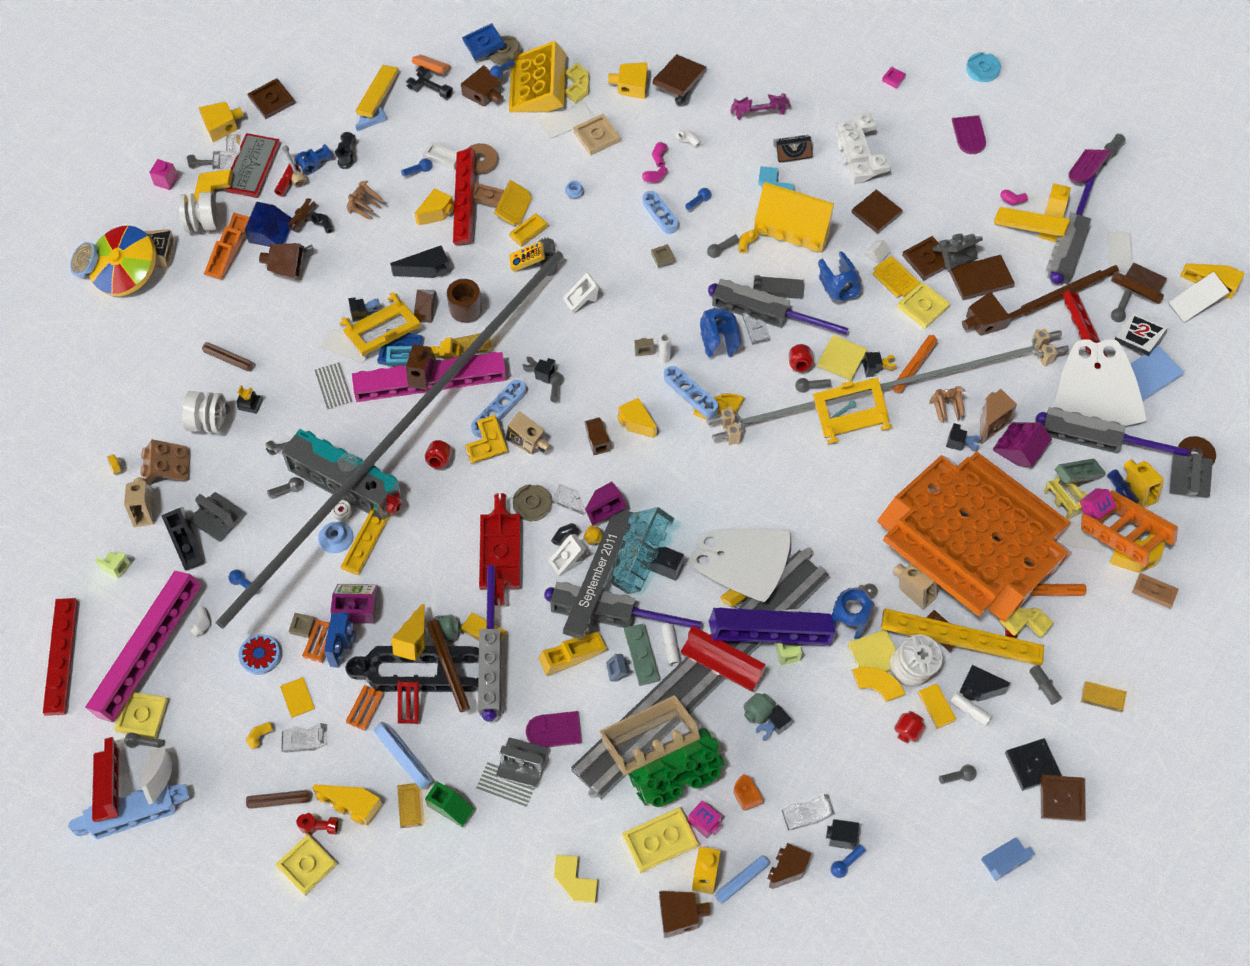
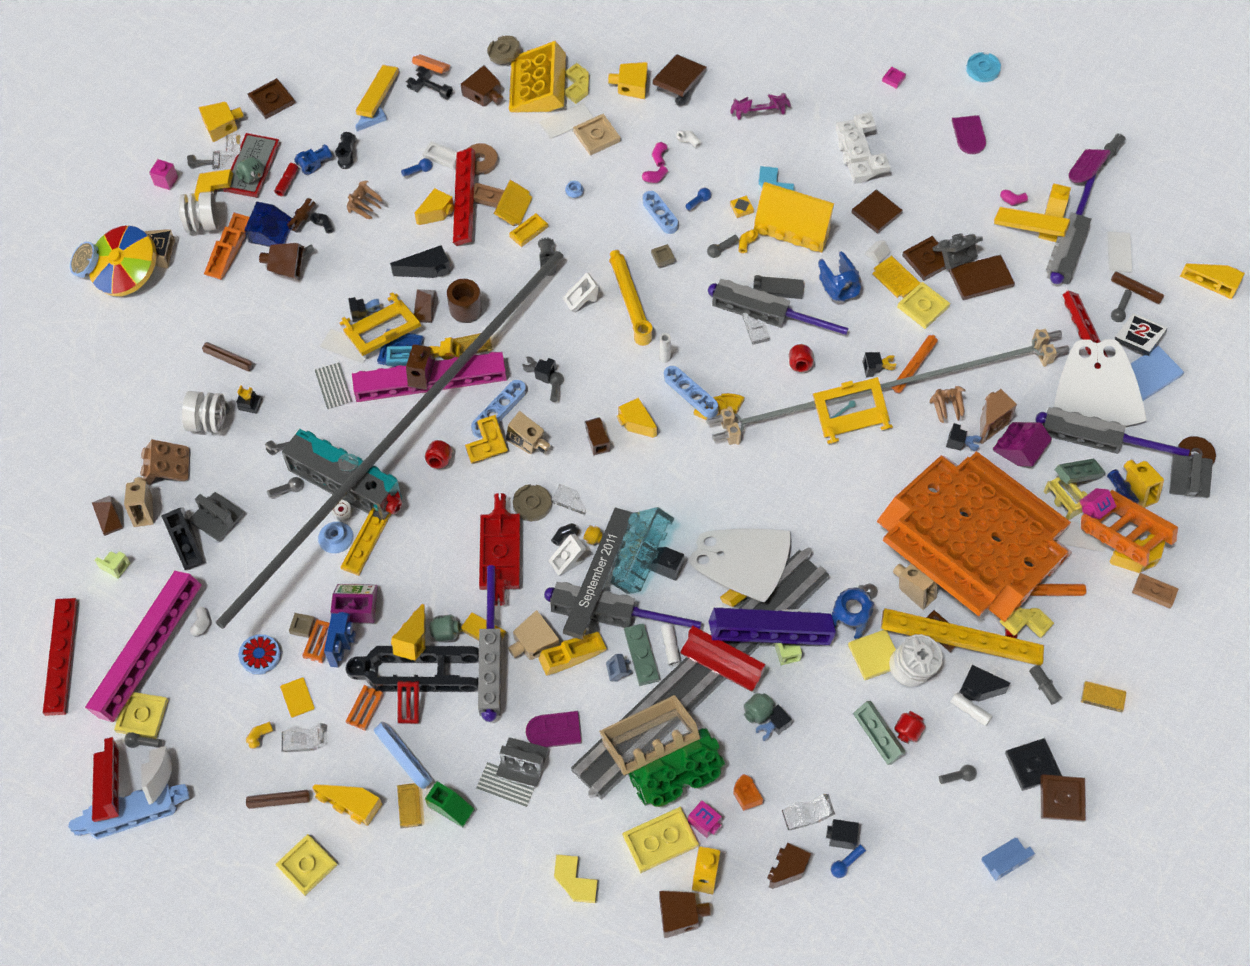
(107, 515): none -> reddish brown slope
(114, 464): yellow tile -> none
(237, 577): blue bar -> none
(249, 169): none -> sand green head
(298, 178): hinge -> none
(308, 824): red leg -> none
(448, 665): reddish brown axle -> none
(483, 41): blue tile -> none
(497, 71): blue bar -> none
(527, 256): yellow tile -> none
(533, 637): none -> tan torso
(604, 503): magenta slope -> none
(631, 299): none -> yellow piece
(644, 347): dark tan plate -> none
(725, 324): blue piece -> none
(741, 206): none -> yellow tile
(741, 879): light blue axle -> none
(793, 148): panel -> none
(803, 385): dark grey bar -> none
(842, 357): light yellow tile -> none
(878, 680): yellow tile -> none
(879, 732): none -> sand green plate
(937, 706): yellow tile -> none
(986, 316): reddish brown torso -> none
(1056, 295): reddish brown axle -> none
(1144, 280): reddish brown tile -> none
(1199, 297): white sticker -> none

